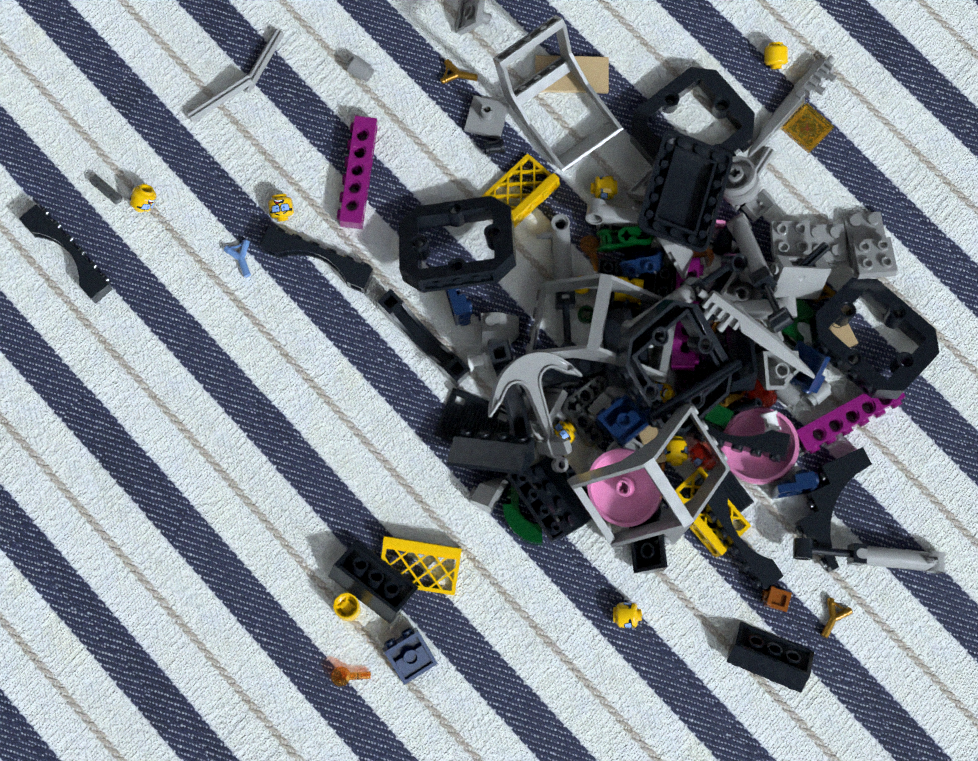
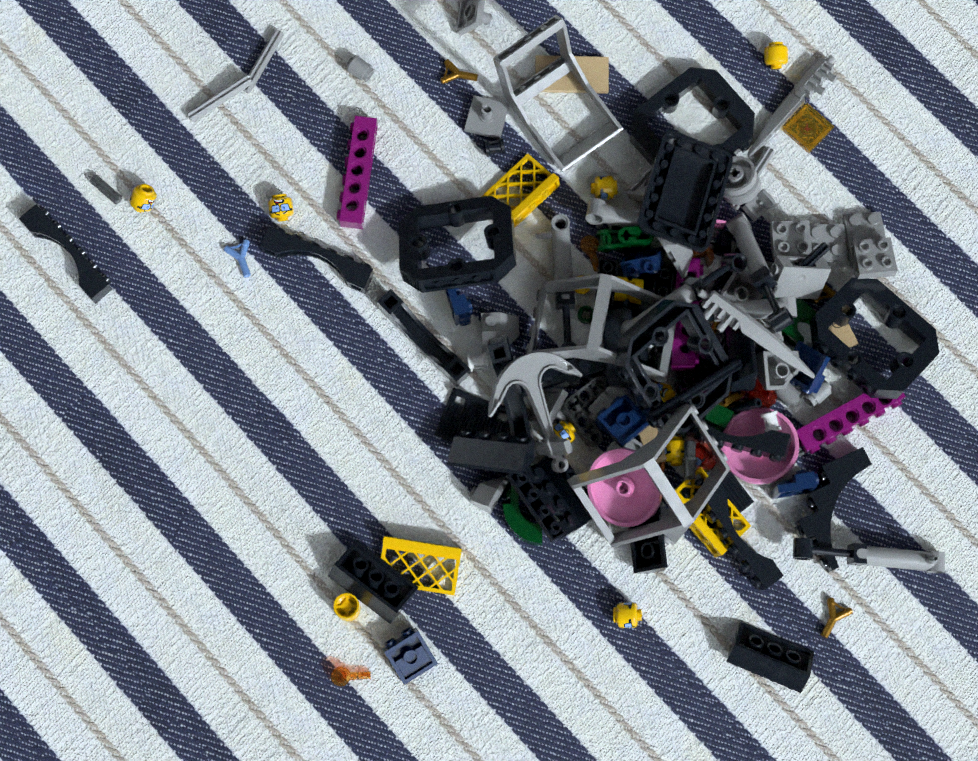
(689, 460): none -> dark grey axle
(776, 598): dark orange bracket -> none

